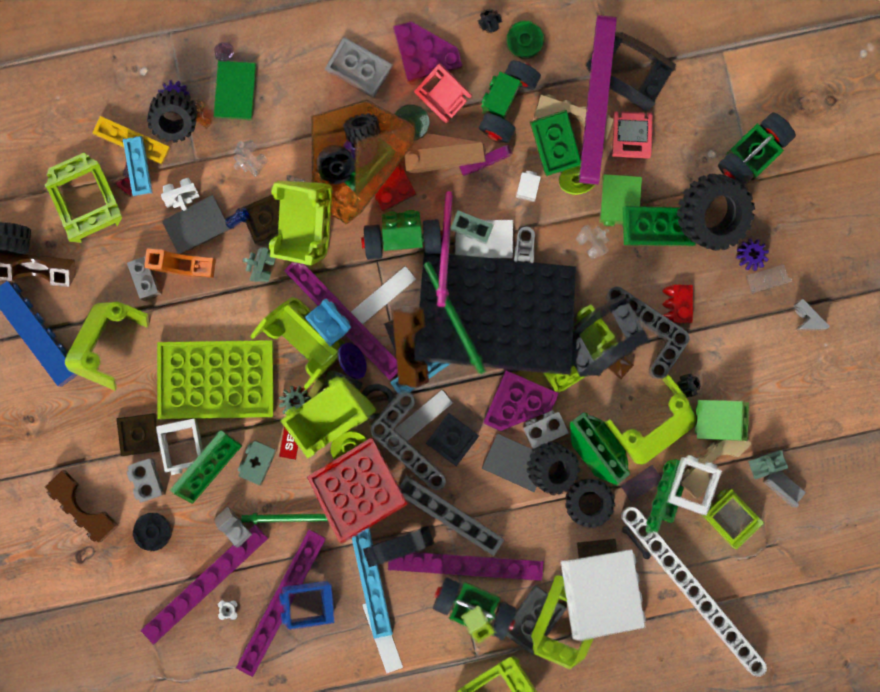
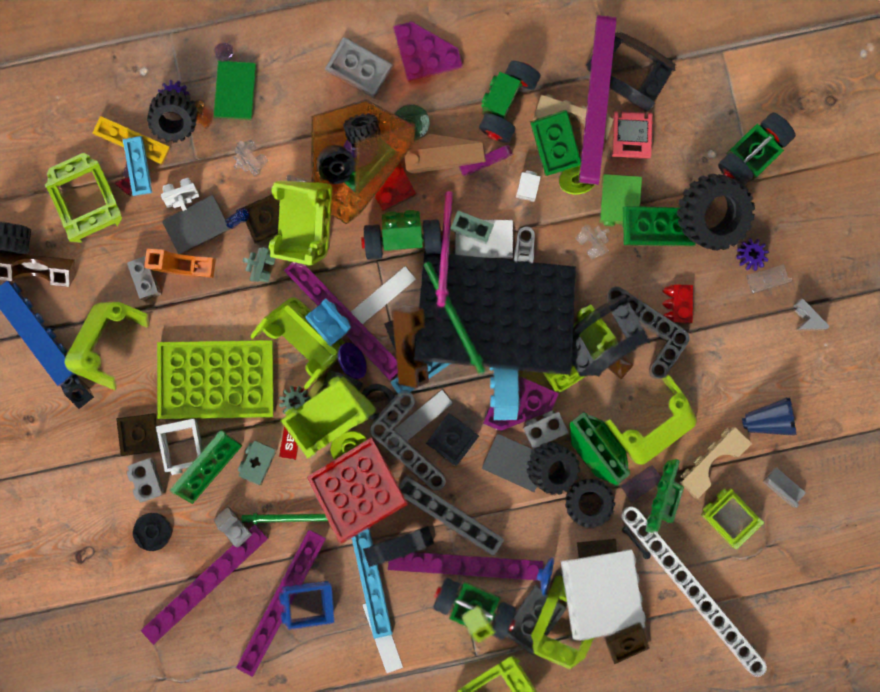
(64, 488): reddish brown arch -> none
(80, 397): none -> black brick
(222, 611): white plate -> none
(445, 96): coral container -> none
(489, 20): black gear -> none
(505, 393): none -> medium azure wedge
(525, 39): green tile -> none
(544, 576): none -> blue dish
(627, 643): none -> dark brown tile
(689, 385): black gear -> none
(708, 467): white window -> none
(722, 420): bright green panel -> none
(767, 464): sand green hips -> none
(771, 419): none -> dark blue cone

